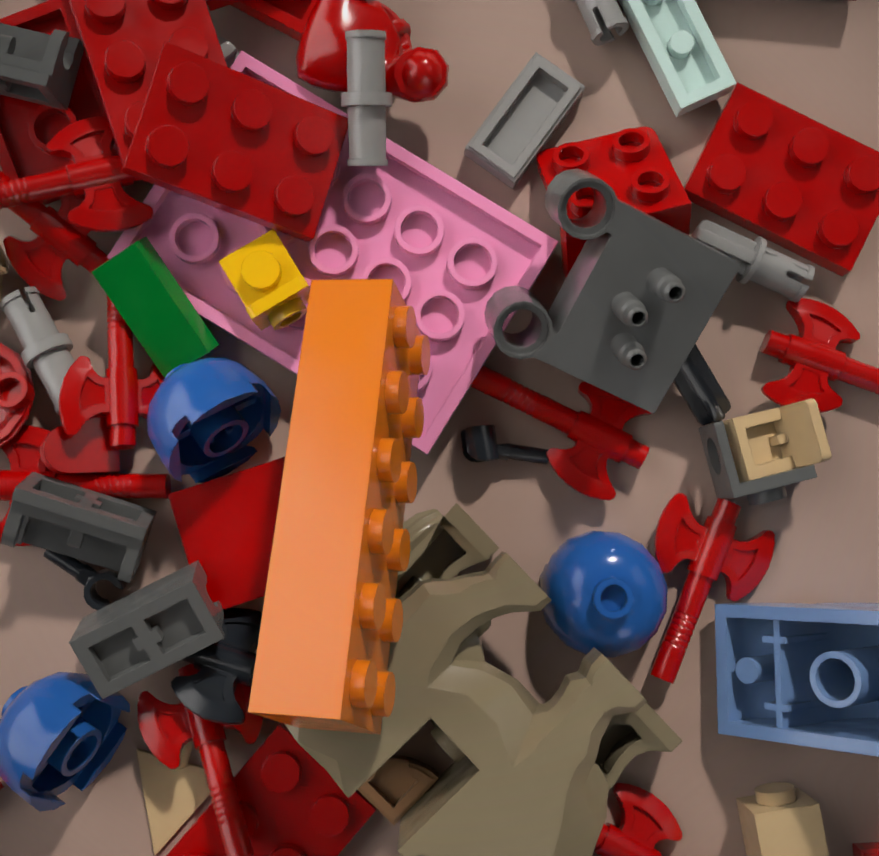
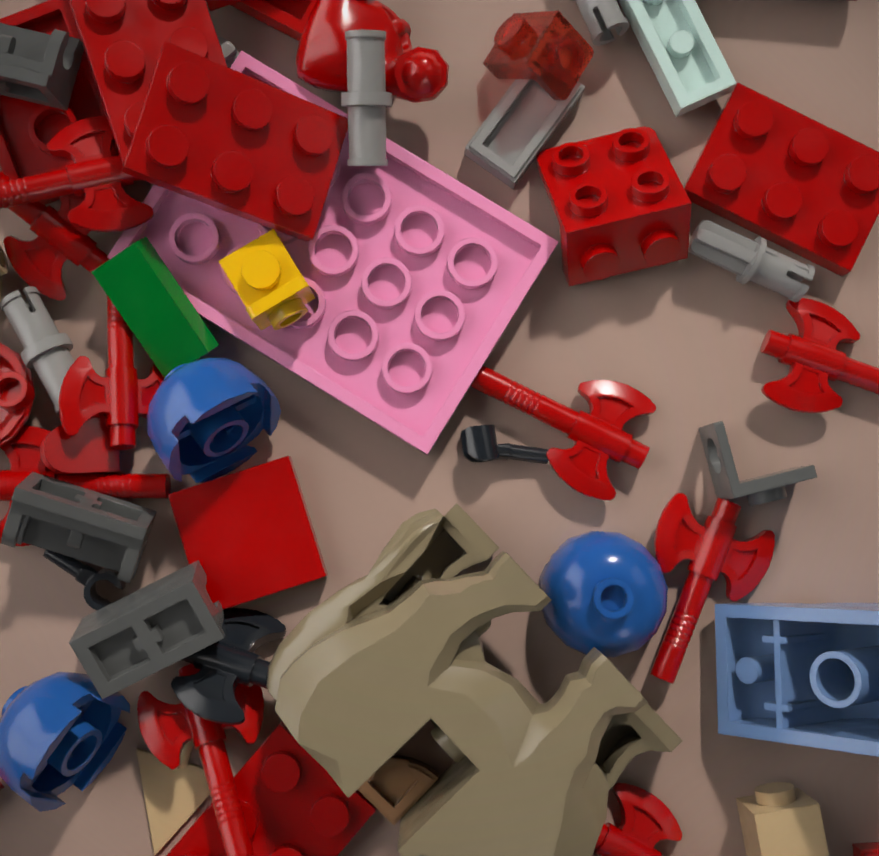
(343, 512): orange brick -> none
(541, 49): none -> clear red bracket
(626, 306): dark grey piece -> none
(777, 440): tan bracket -> none

